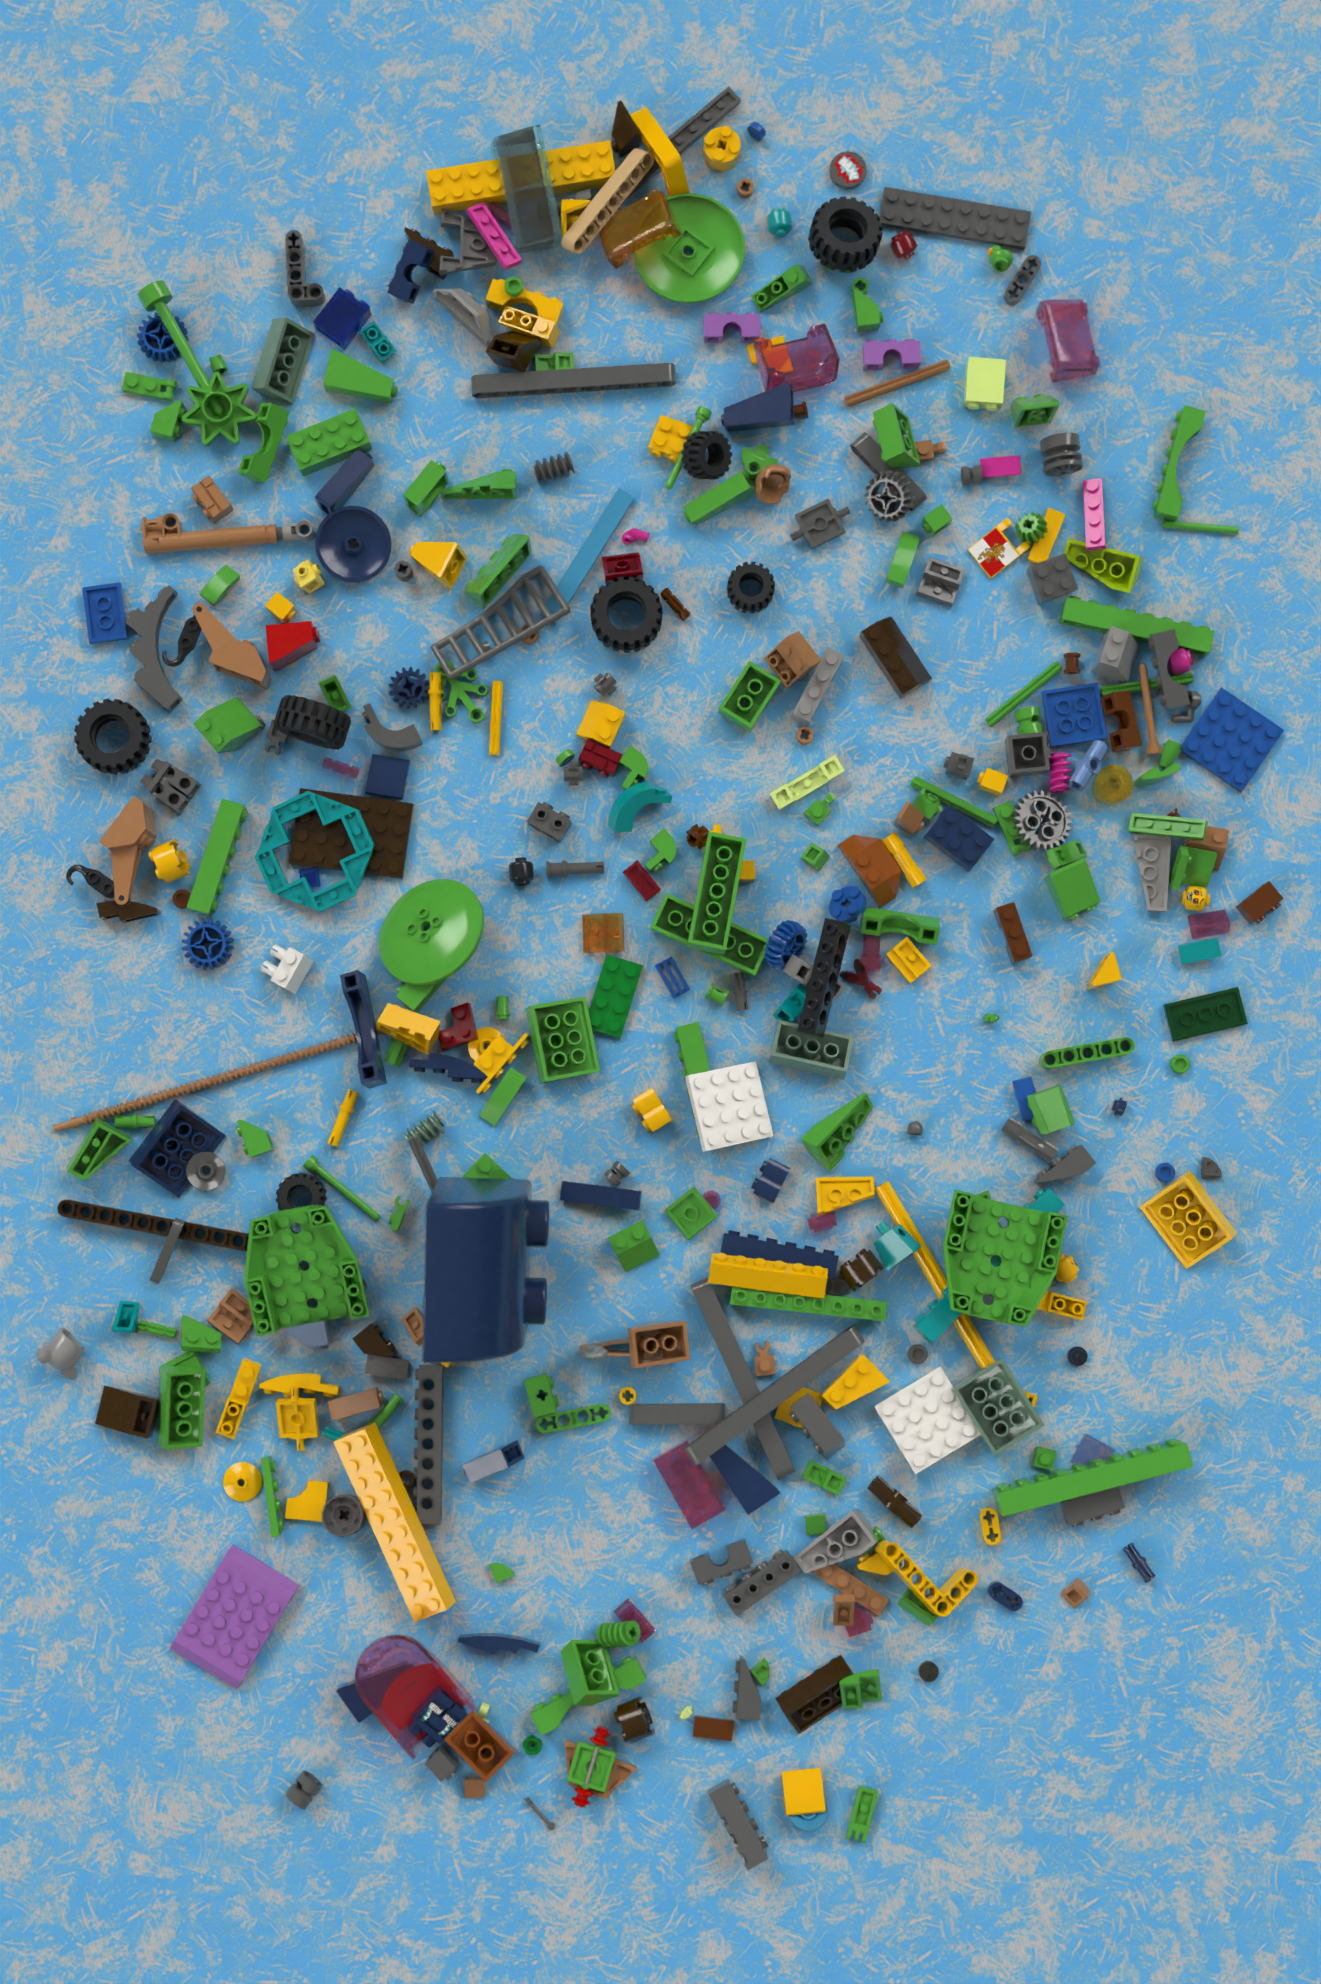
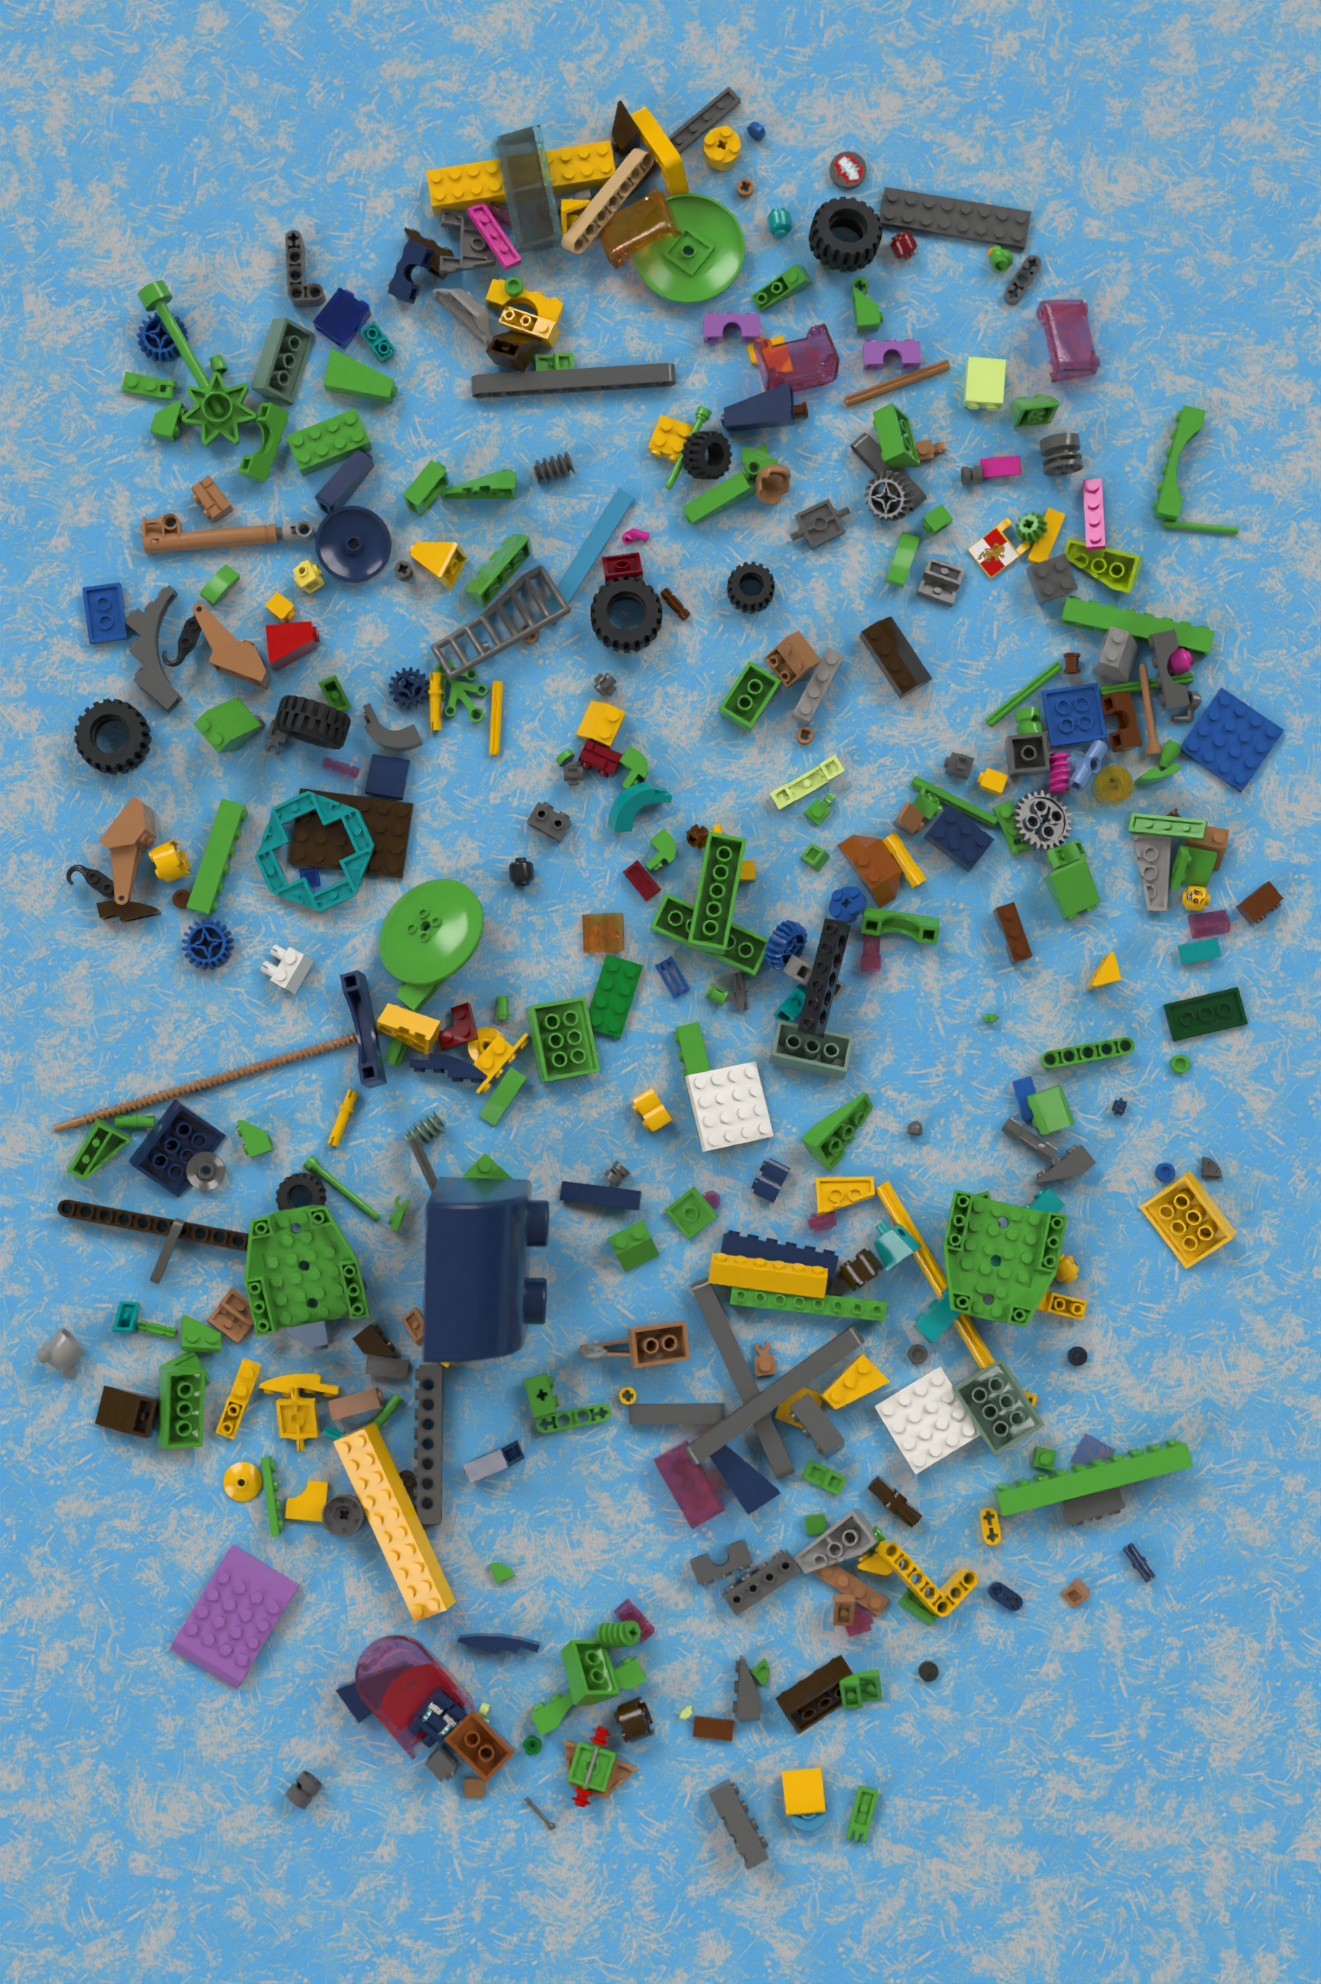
(164, 782): dark grey hips -> none
(564, 868): dark grey pin -> none
(861, 978): dark red piece -> none
(908, 960): yellow plate -> none

